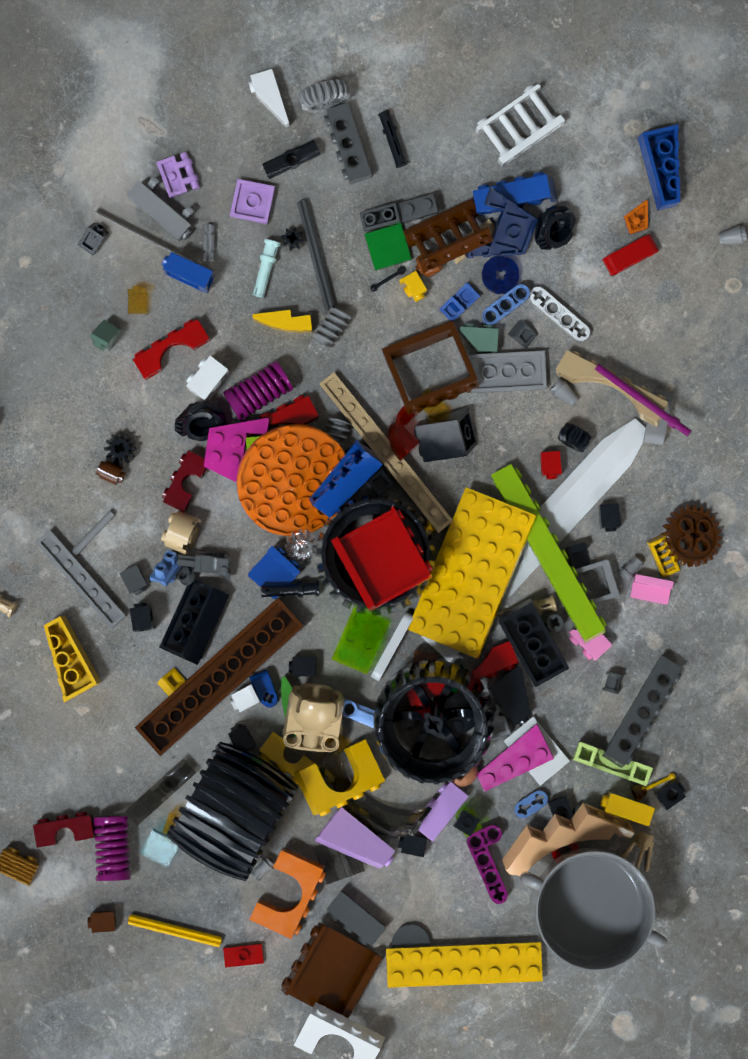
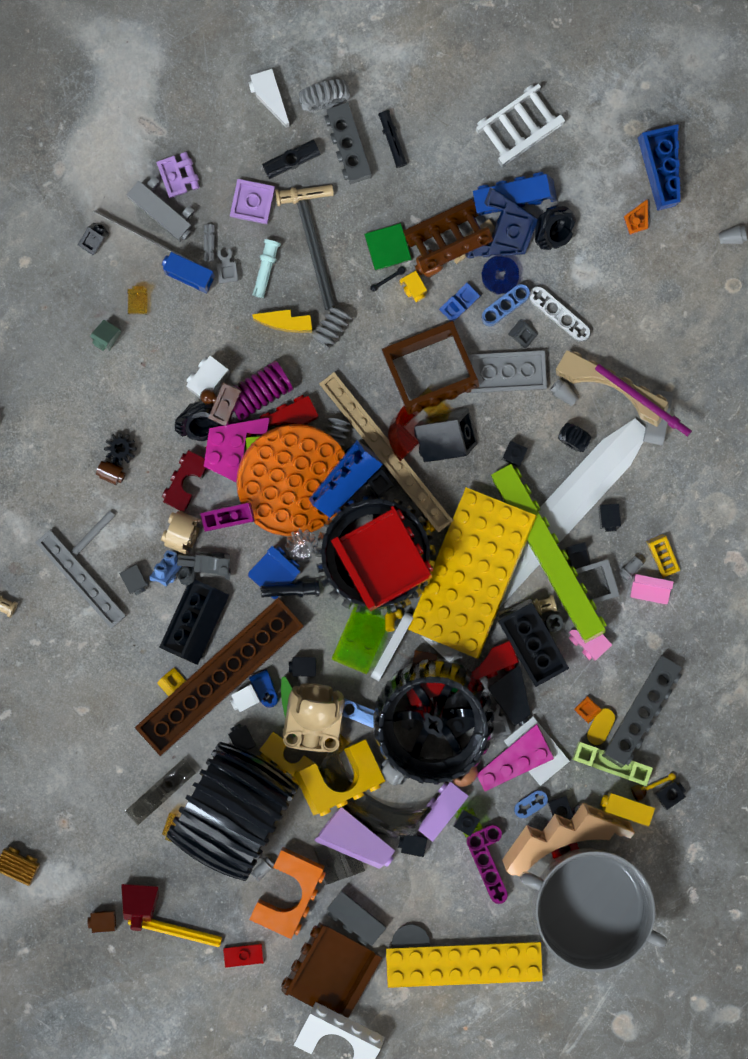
(46, 831): dark red arch -> none
(71, 661): yellow wedge -> none
(115, 836): magenta piece -> none
(139, 904): none -> dark red torso
(142, 617): black brick -> none
(150, 360): red arch -> none
(159, 848): clear light blue piece -> none
(223, 403): none -> plate
(227, 270): none -> light grey plate
(227, 516): none -> magenta slope
(289, 235): black gear -> none
(294, 196): none -> tan pin
(391, 618): none -> yellow arm
(392, 776): none -> light grey head
(399, 213): dark grey slope -> none
(481, 339): sand green slope -> none
(514, 454): none -> black brick
(550, 464): red brick -> none
(588, 709): none -> orange tile
(601, 727): none -> yellow tile
(612, 682): dark grey bush -> none
(630, 255): red beam -> none
(644, 842): tan plant -> none
(675, 534): reddish brown gear -> none

